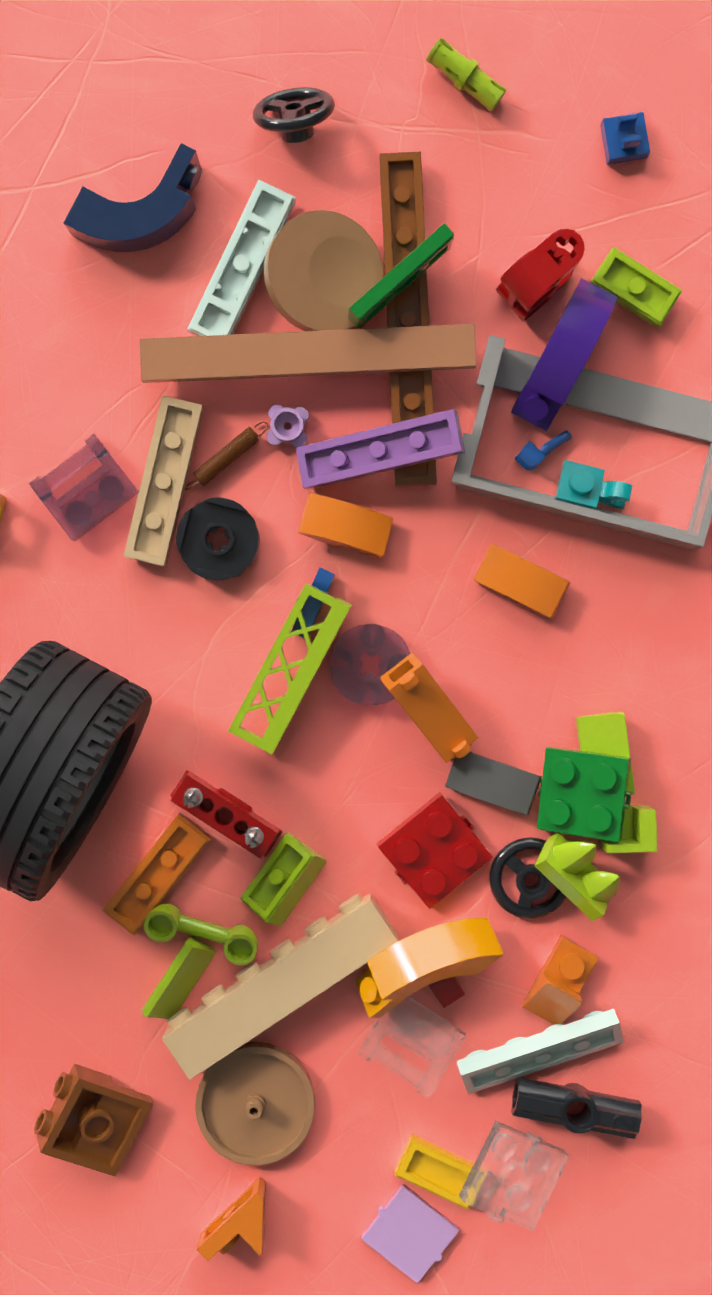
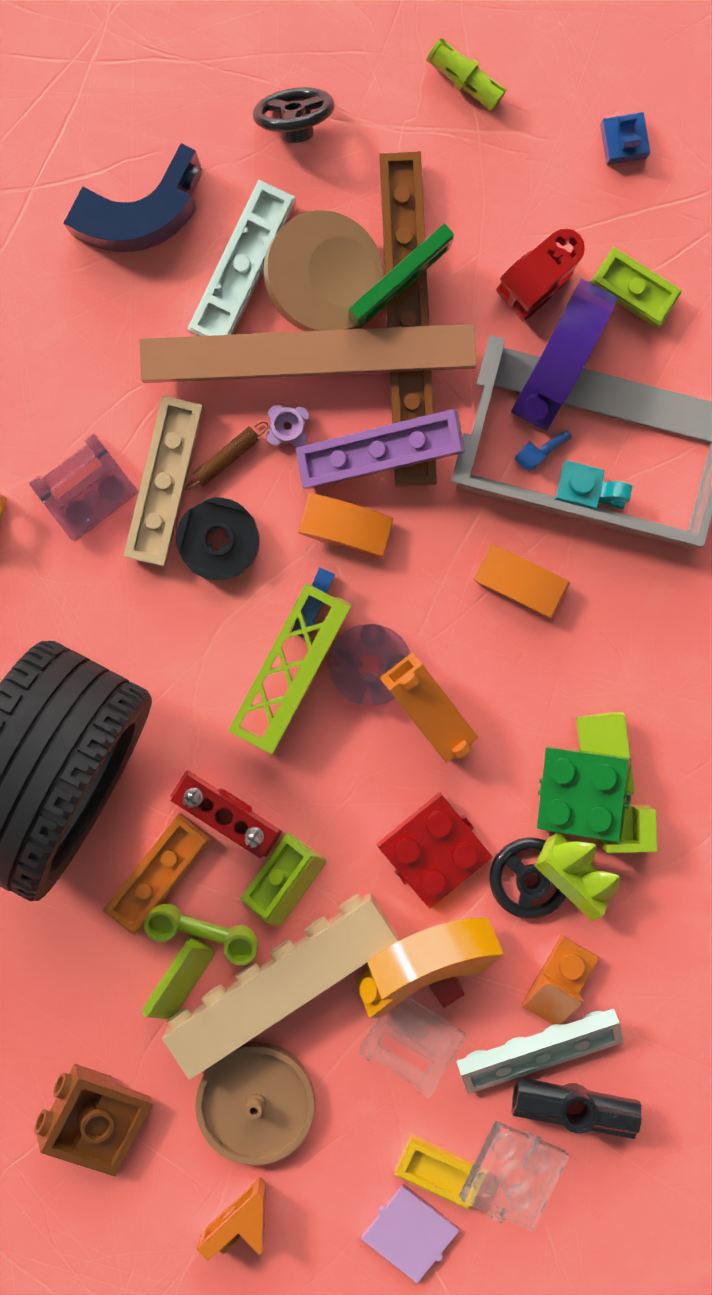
(494, 782): dark grey slope -> none

